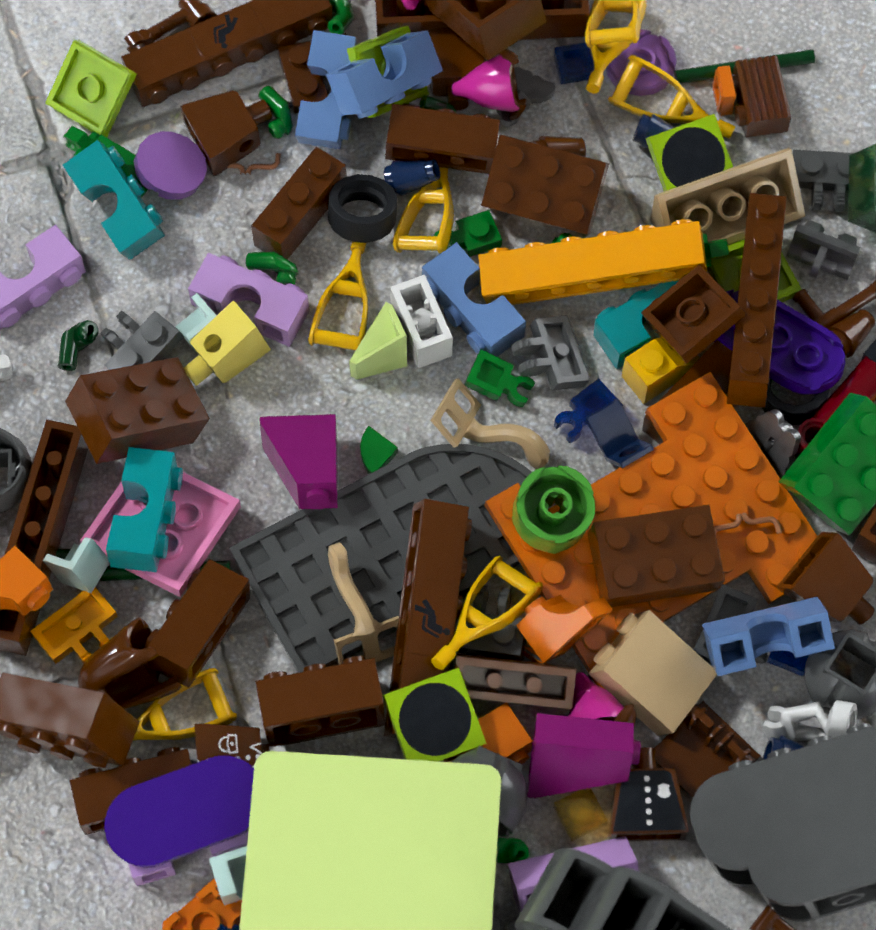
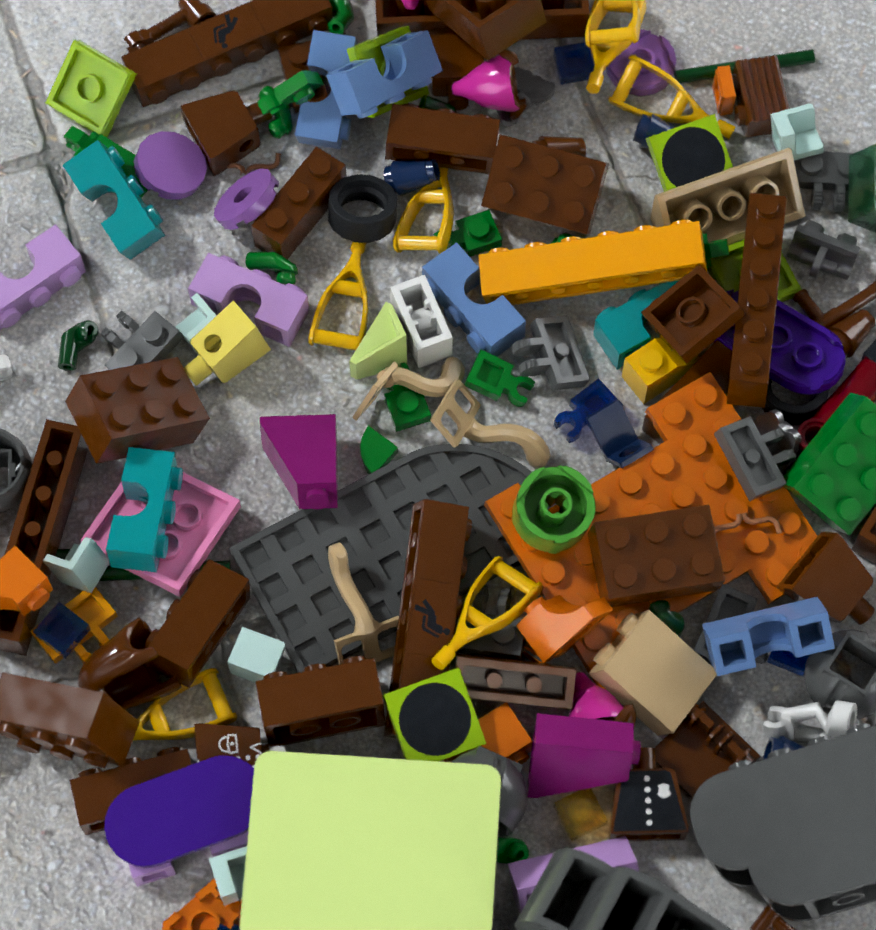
(62, 630): none -> clear blue plate
(246, 199): none -> medium lavender tile
(255, 655): none -> light aqua panel
(296, 89): none -> green plate
(395, 375): none -> tan piece
(406, 406): none -> green plate
(672, 619): none -> dark green arm
(751, 458): none -> dark grey hinge
(796, 130): none -> light aqua panel

